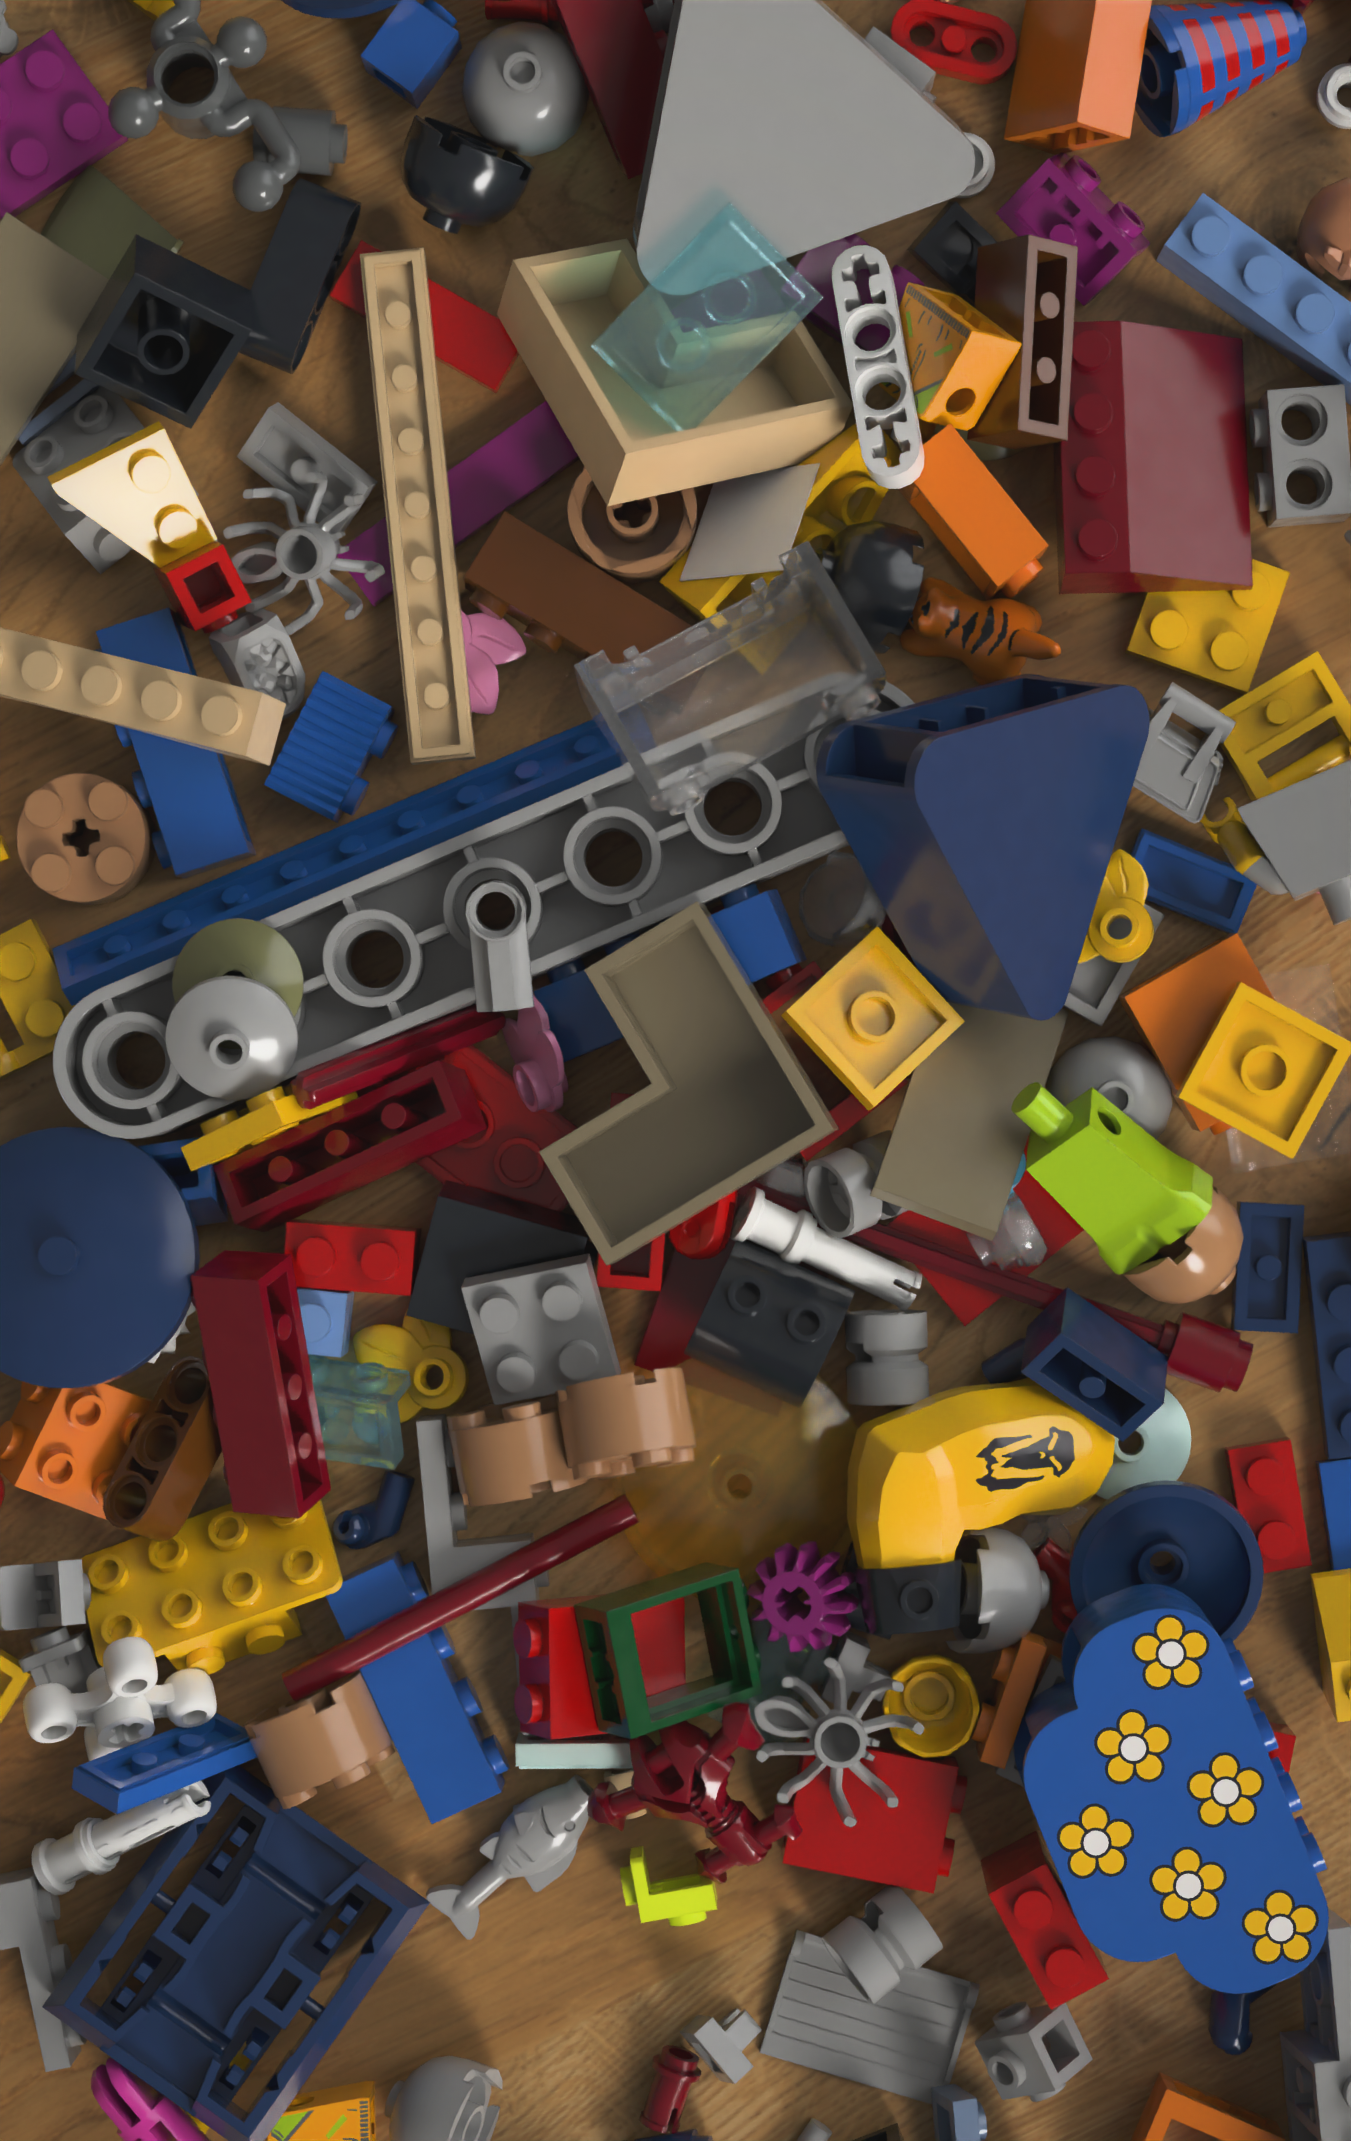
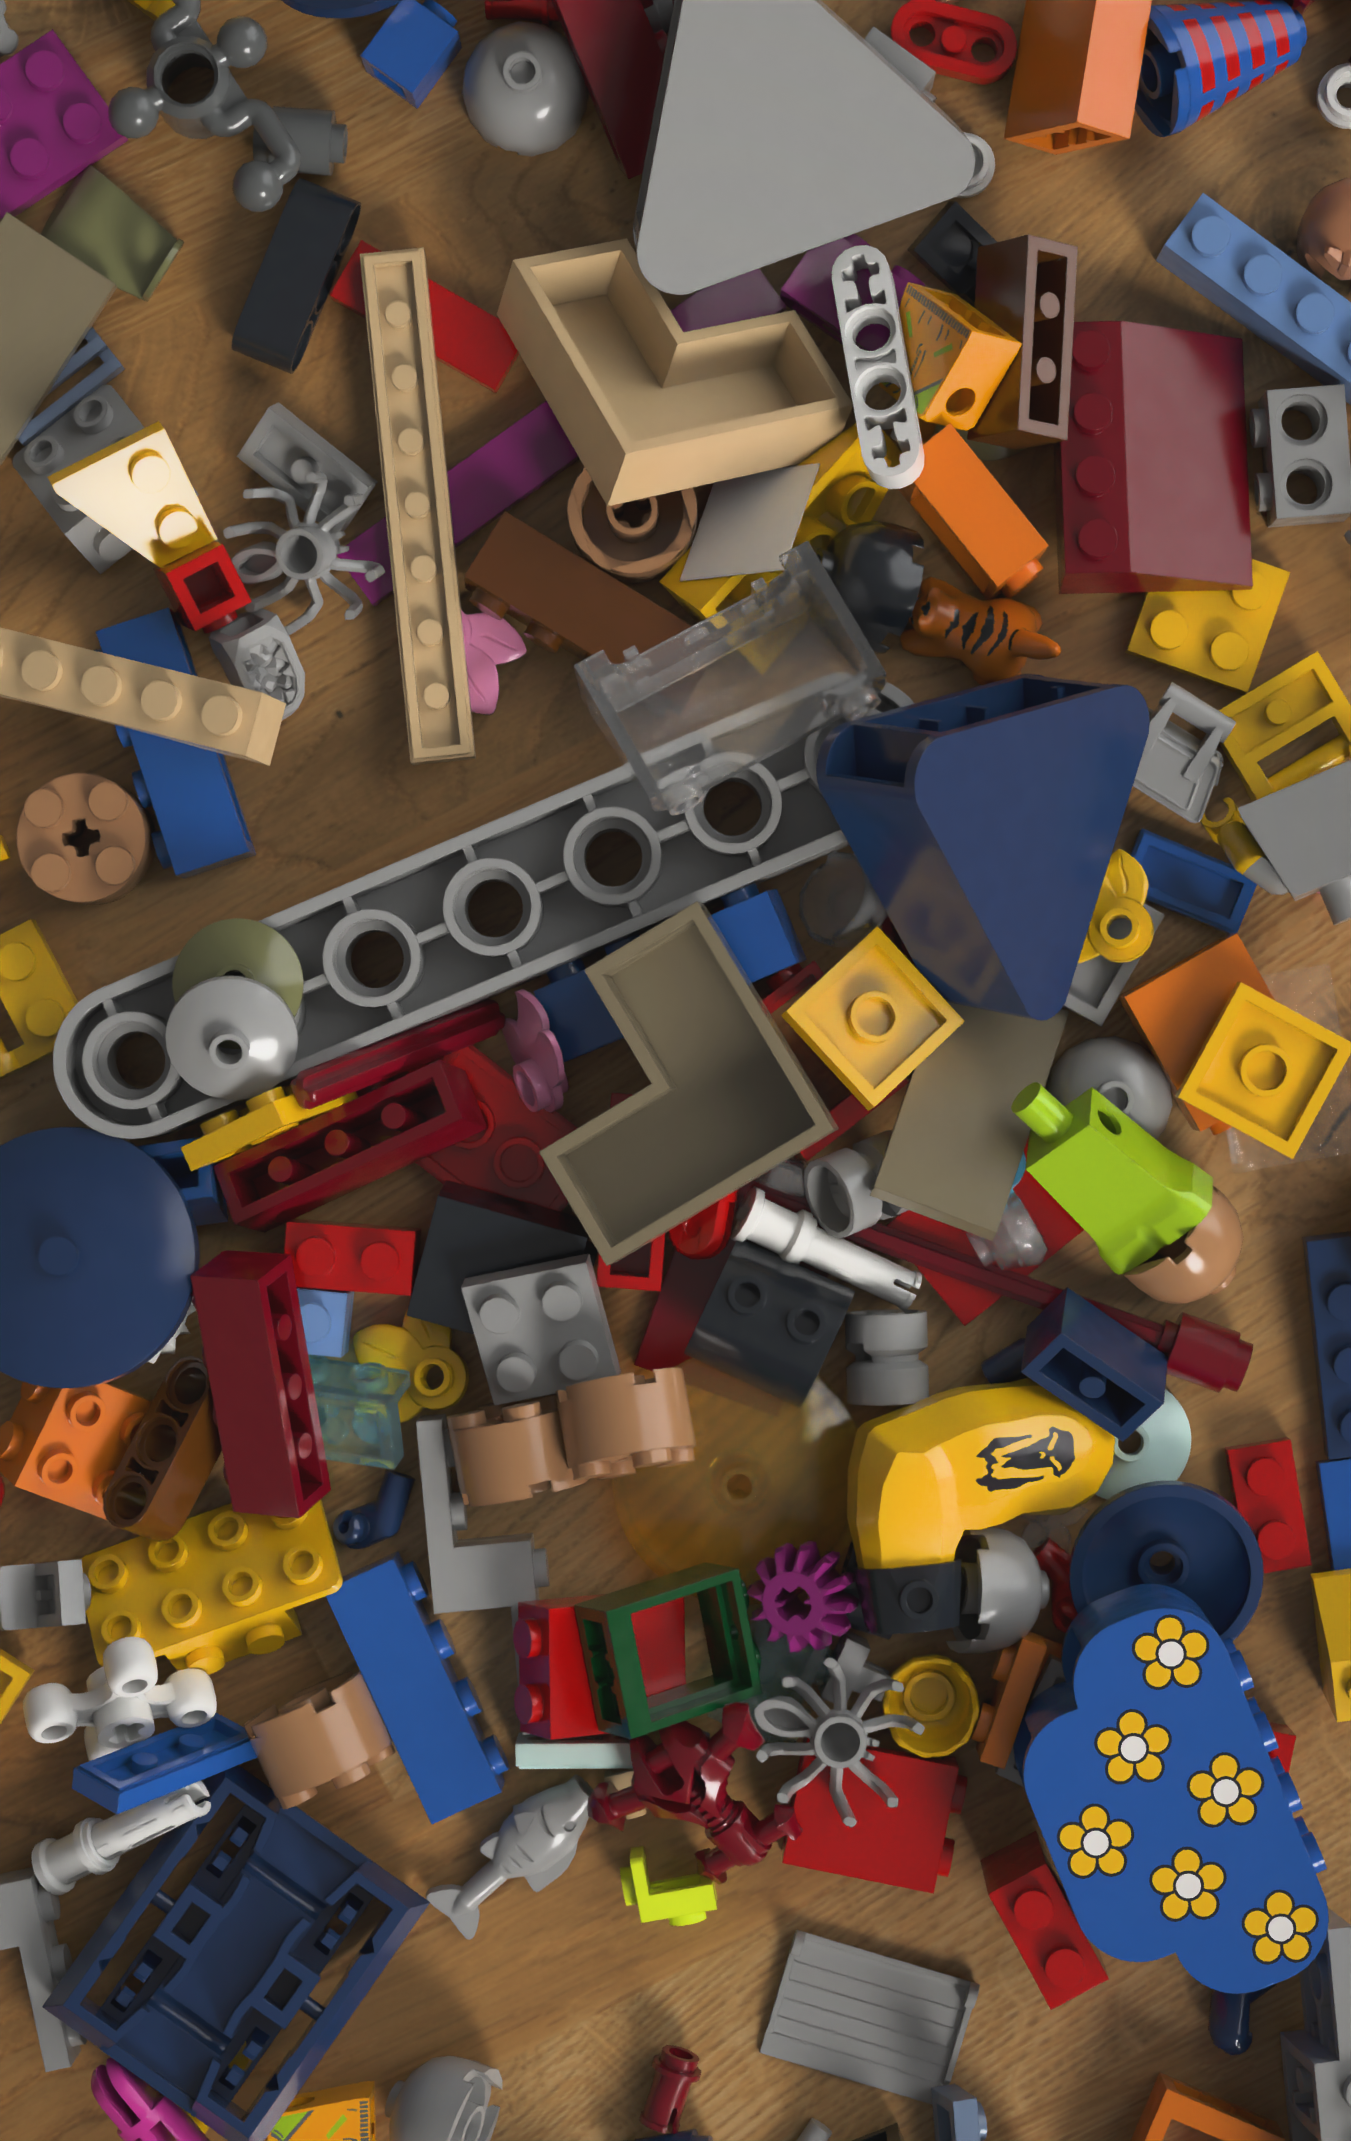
(61, 1659): light grey bracket -> none
(163, 332): black brick -> none
(332, 748): blue brick -> none
(335, 857): blue plate -> none
(460, 175): black cylinder -> none
(460, 1598): dark red piece -> none
(500, 955): light grey piece -> none
(706, 320): clear light blue tile -> none
(722, 2043): light grey tile -> none
(882, 1943): light grey wheel -> none
(1032, 2051): light grey brick -> none
(1069, 208): magenta bracket -> none
(1268, 1268): dark blue plate -> none

